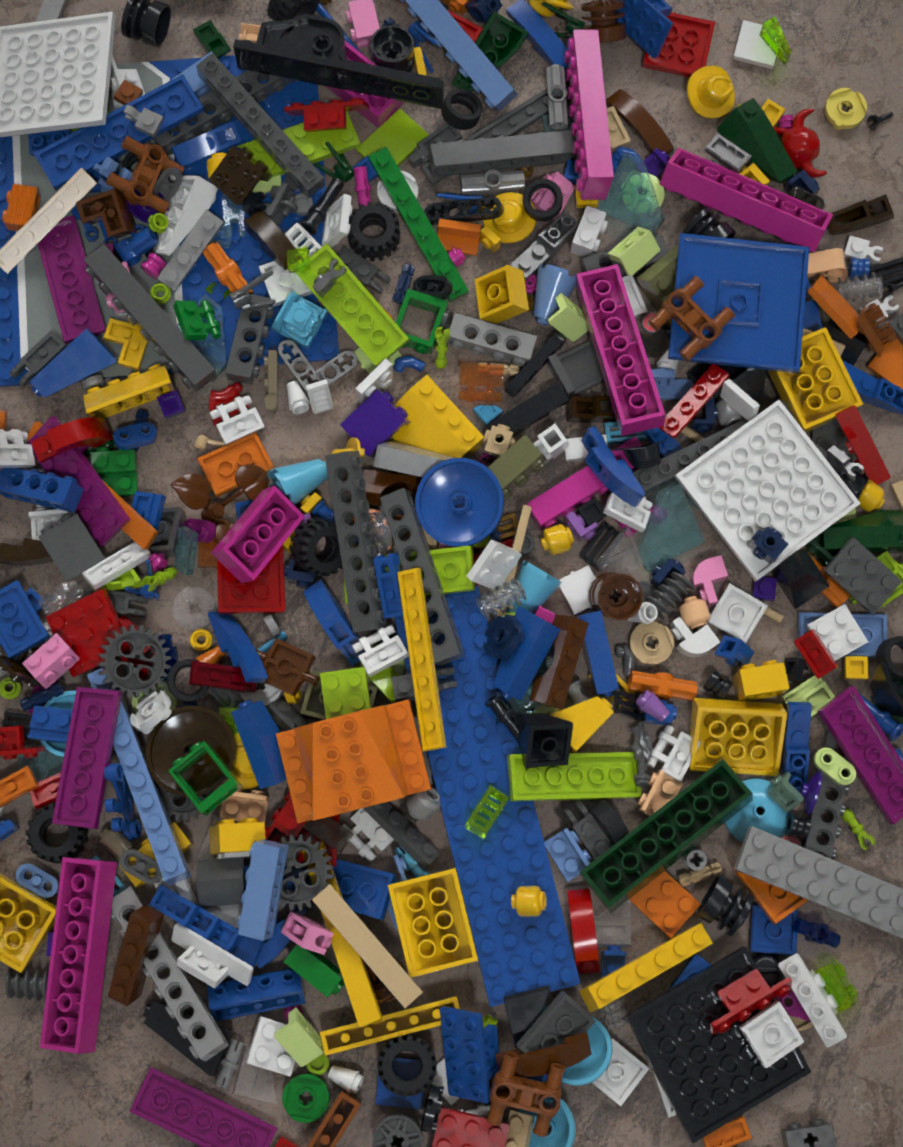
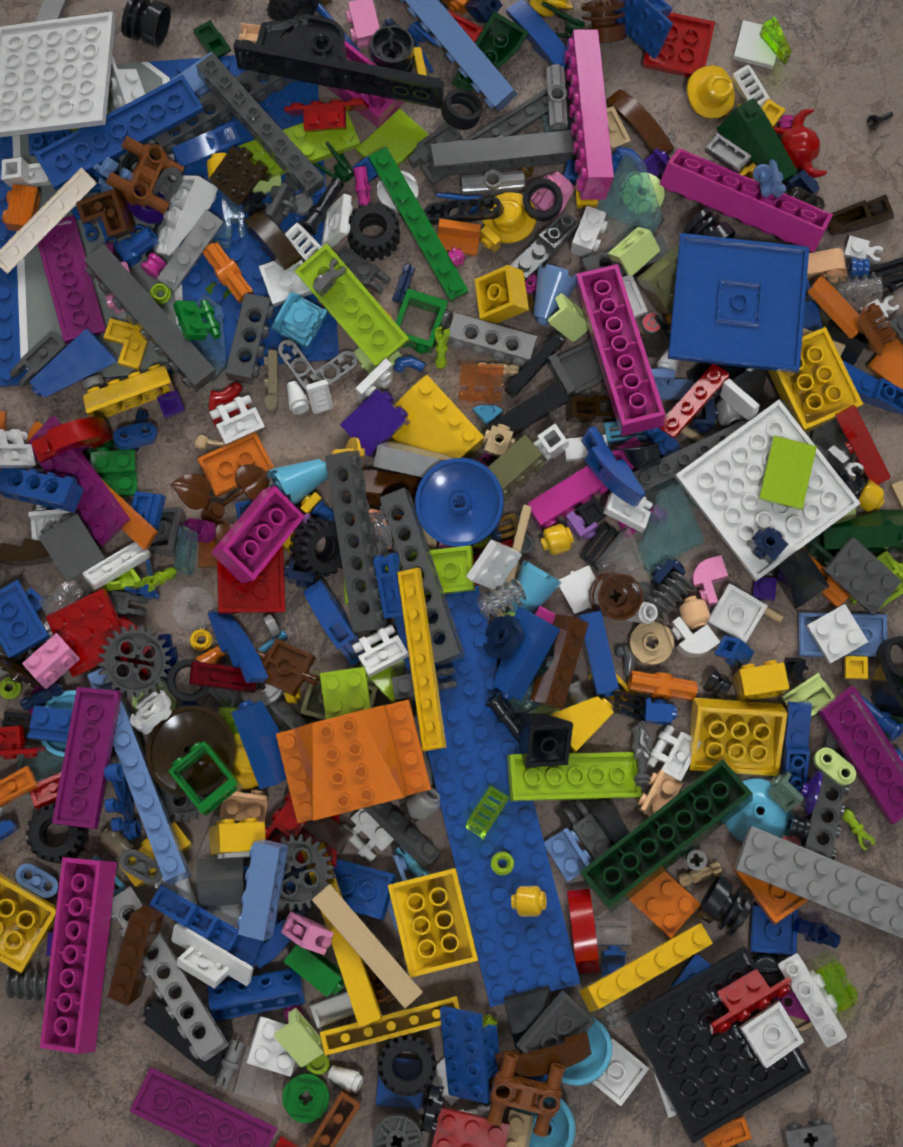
(20, 172): none -> white brick
(127, 92): dark orange plate -> none
(146, 121): light grey plate -> none
(158, 562): dark pink plate -> none
(161, 219): lime plate -> none
(241, 297): dark grey plant -> none
(298, 260): clear neon green tile -> none
(332, 1009): none -> white tile
(436, 286): black plate -> none
(505, 856): none -> lime plate
(650, 704): medium lavender cone -> none
(691, 318): dark orange piece -> none
(750, 78): none -> white slope
(769, 179): none -> medium blue hips
(787, 473): none -> lime tile
(815, 653): red plate -> none
(839, 118): light yellow plate -> none

